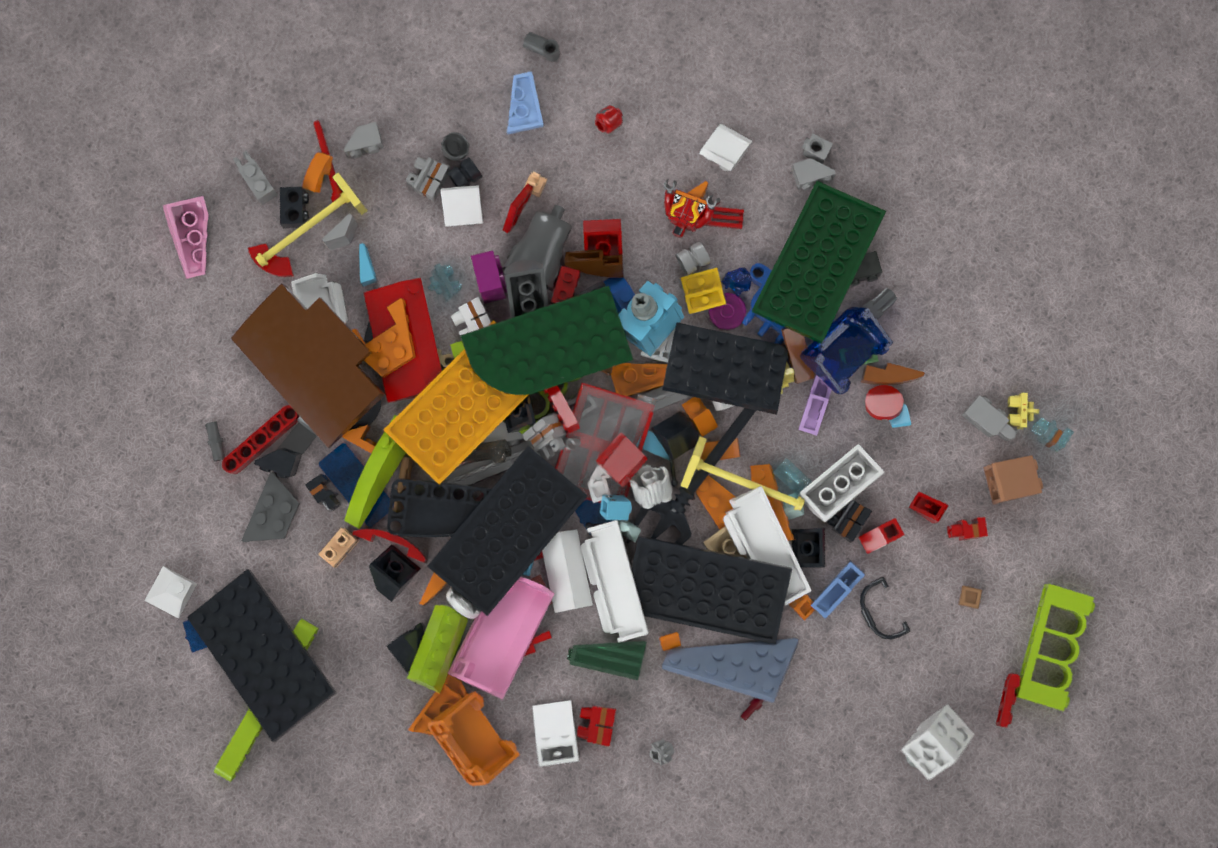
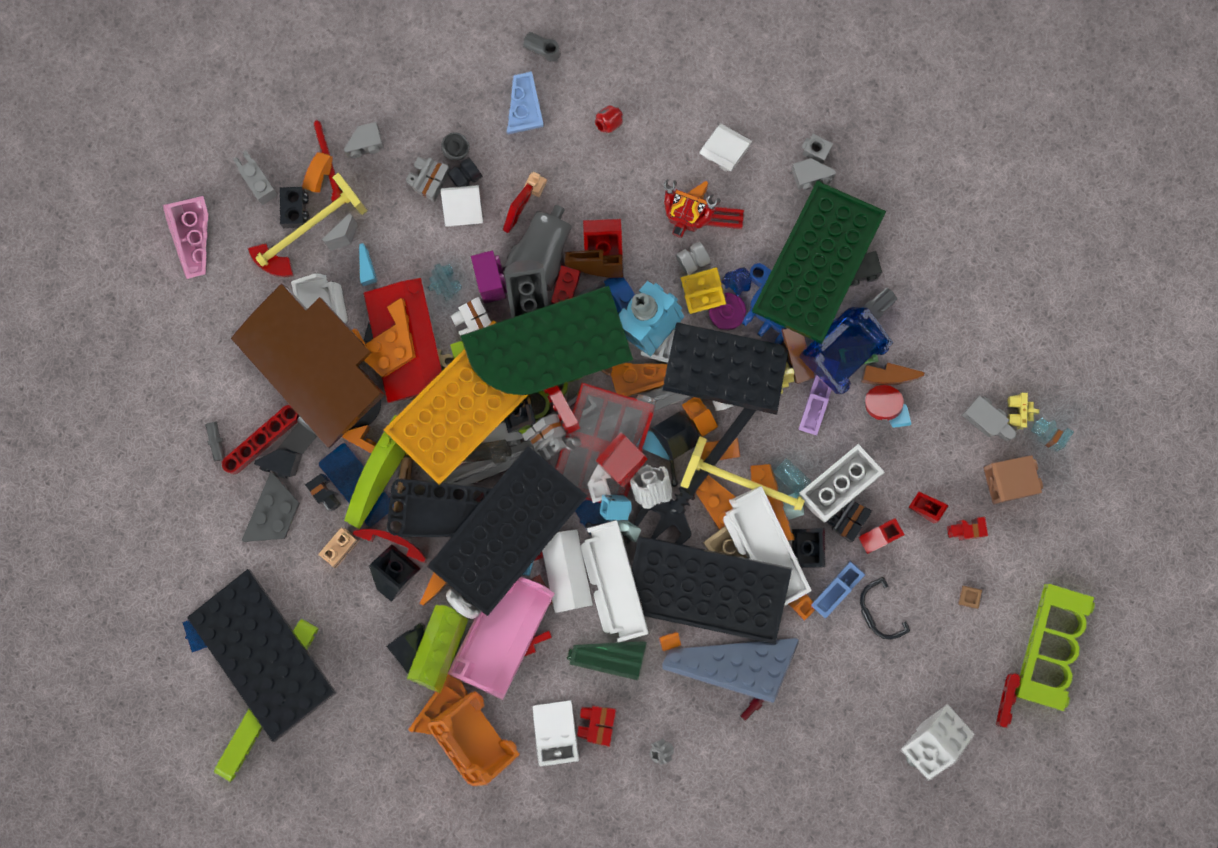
(171, 592): white slope -> none

